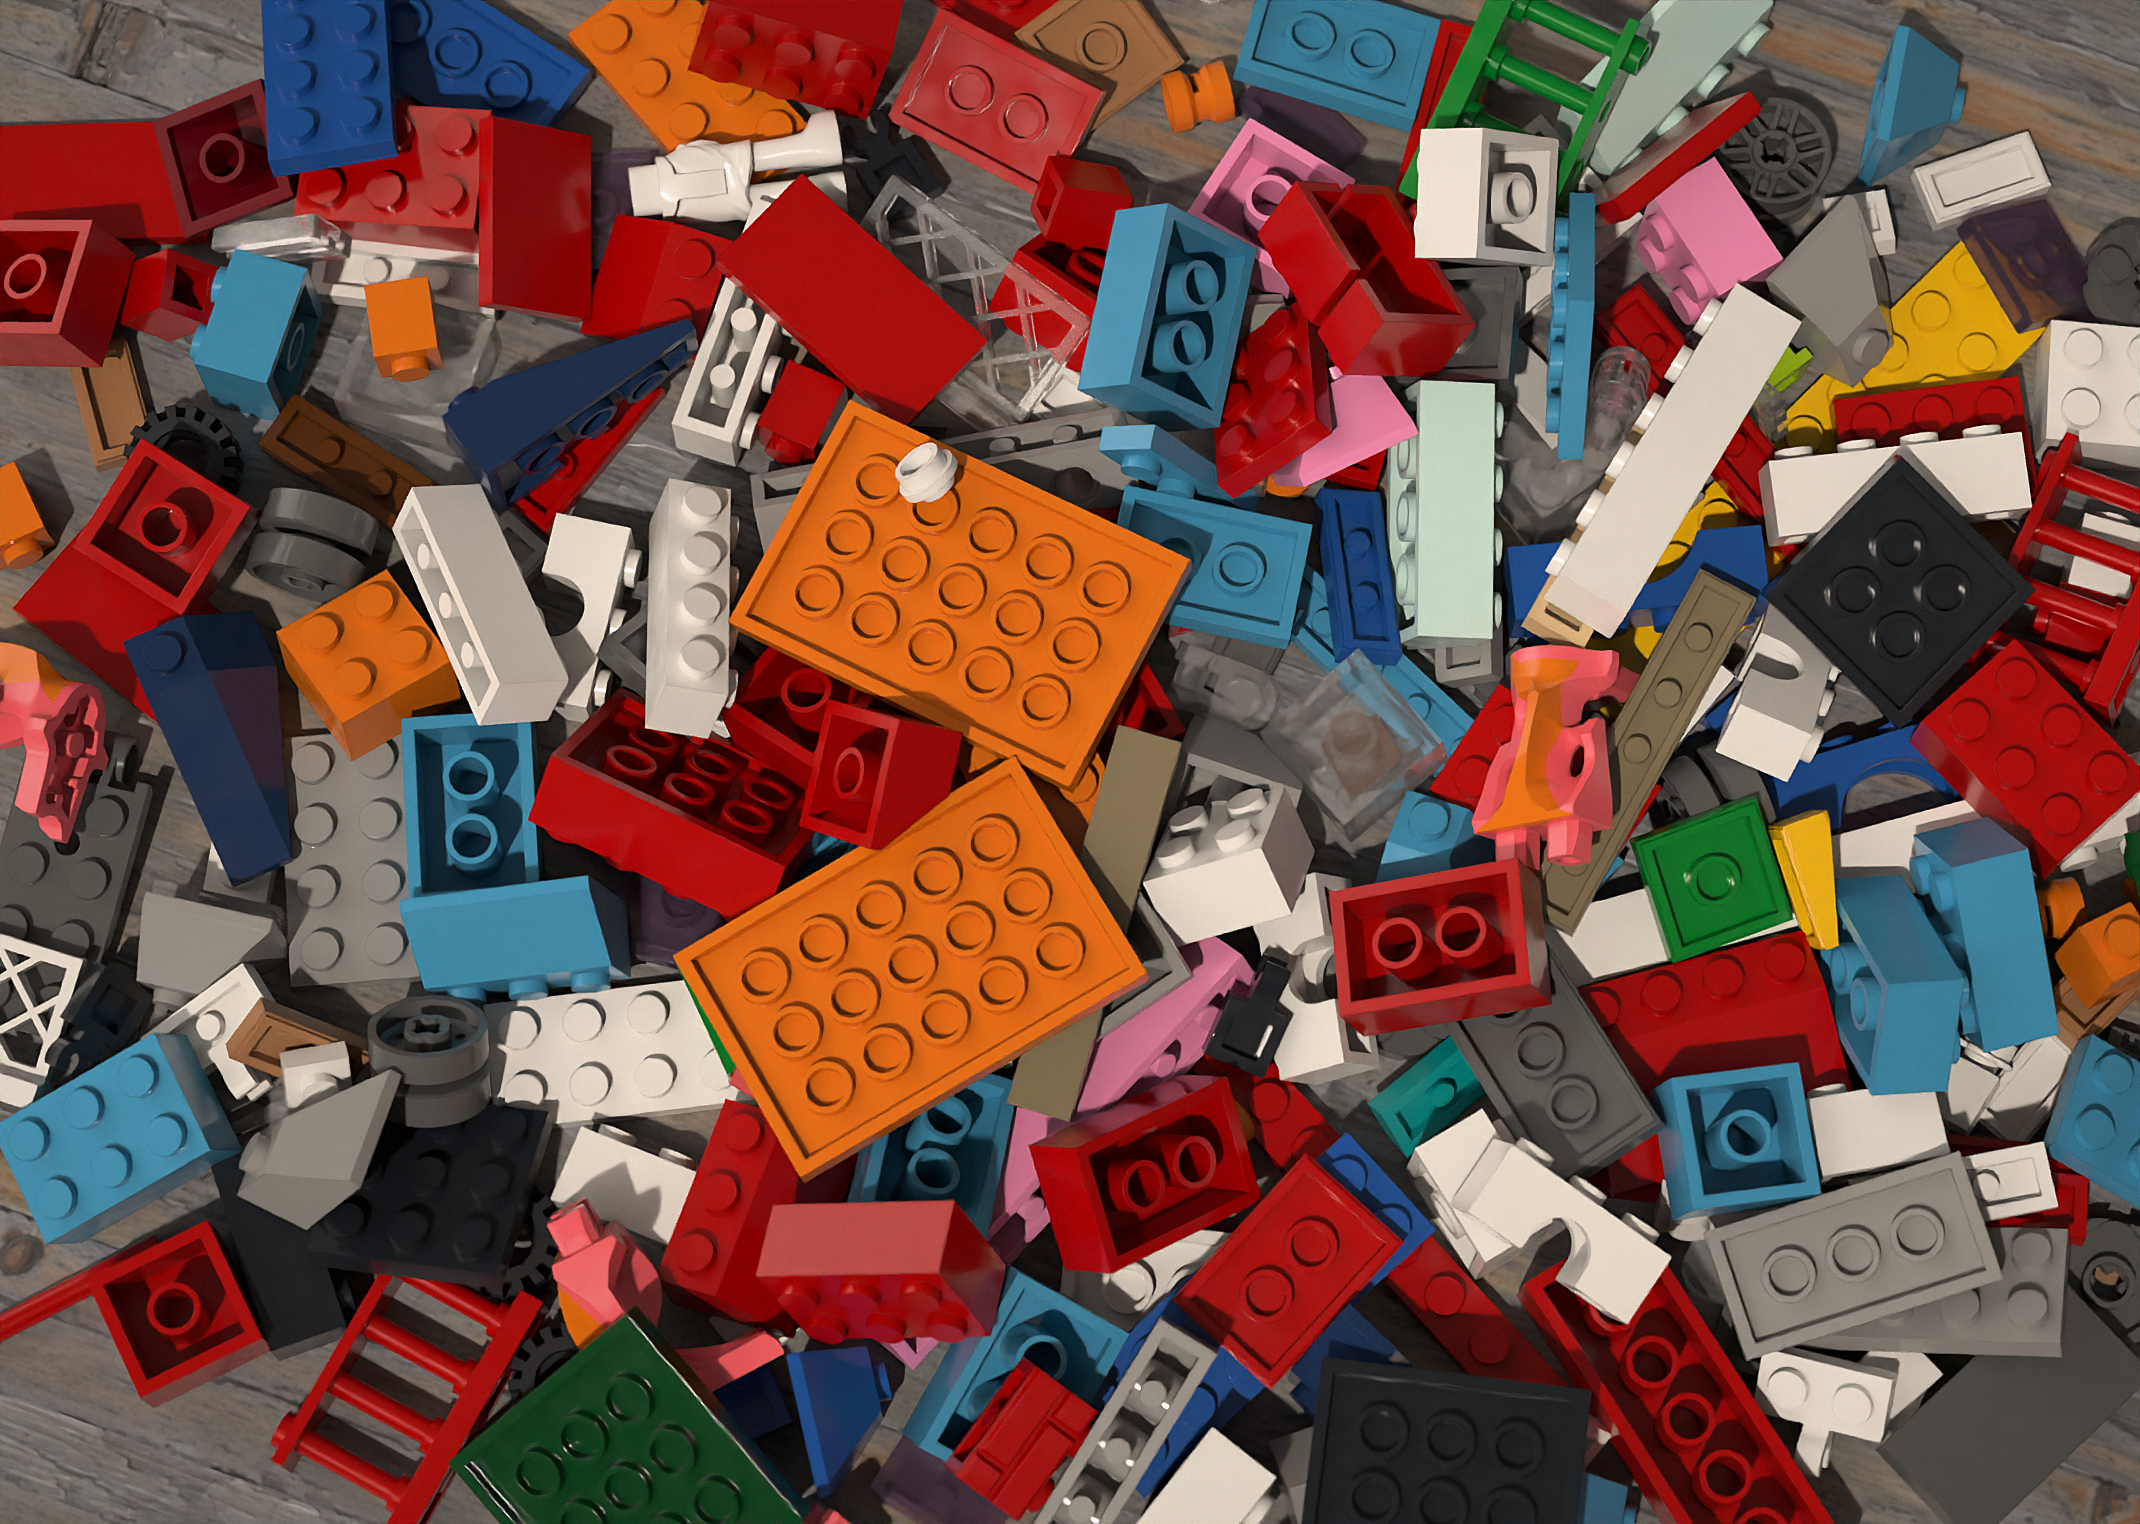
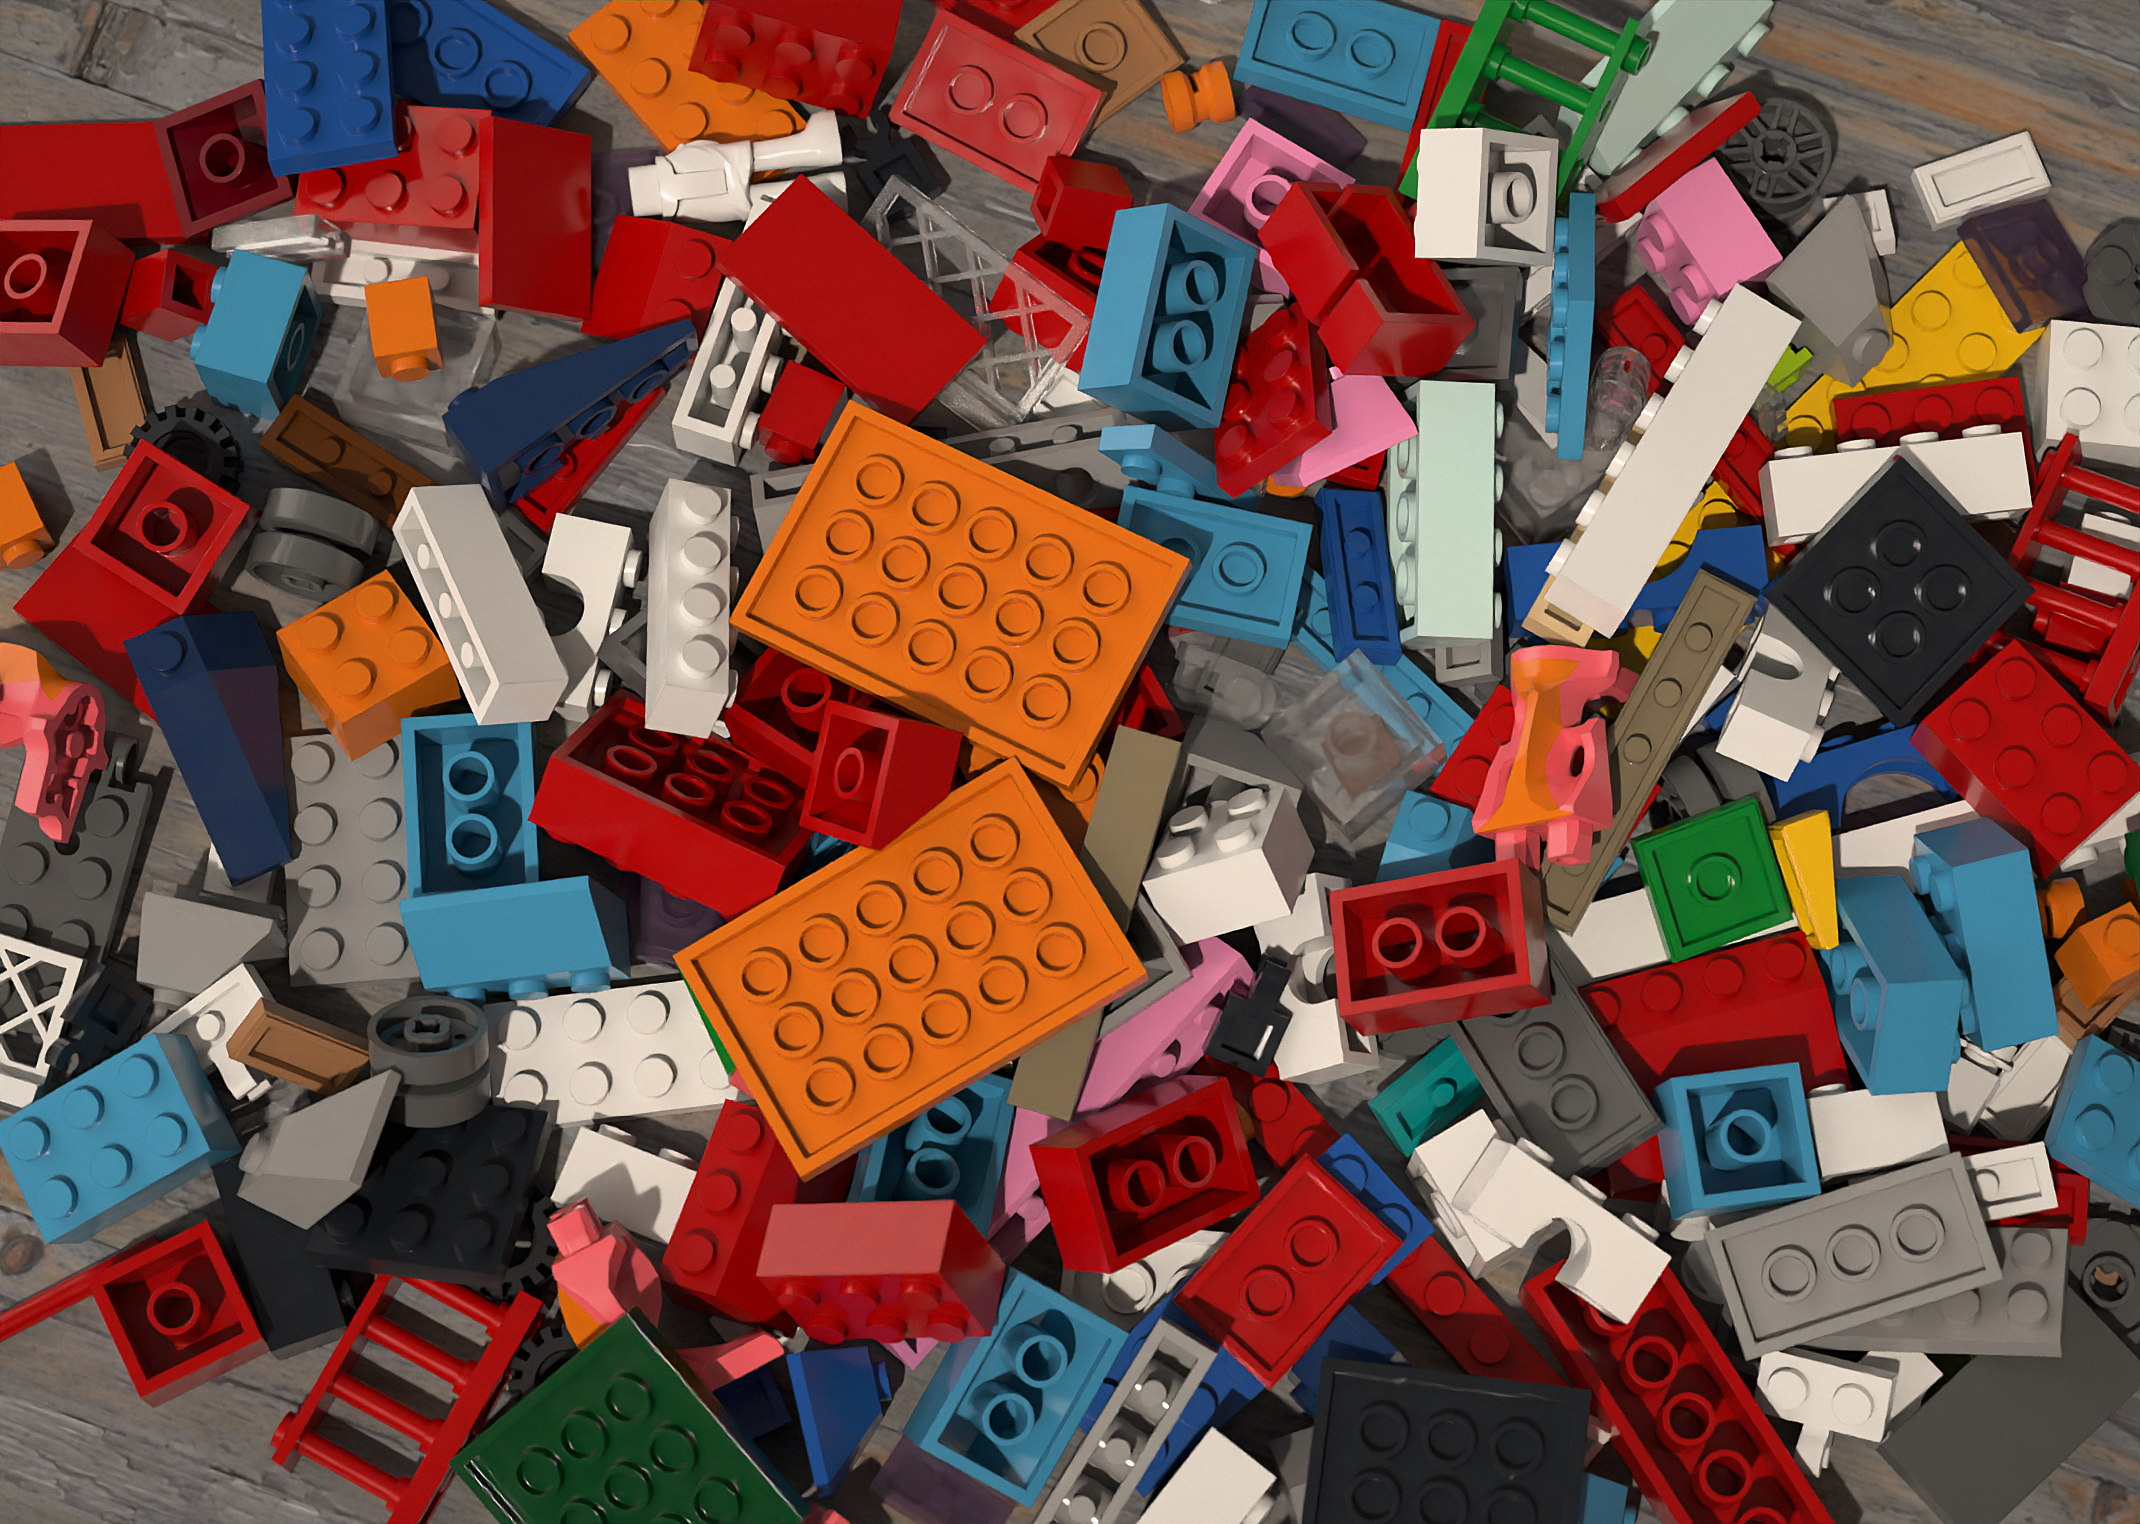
(314, 1074): white plate -> none
(926, 473): white plate -> none
(1022, 1440): red brick -> none
(1909, 105): dark azure slope -> none

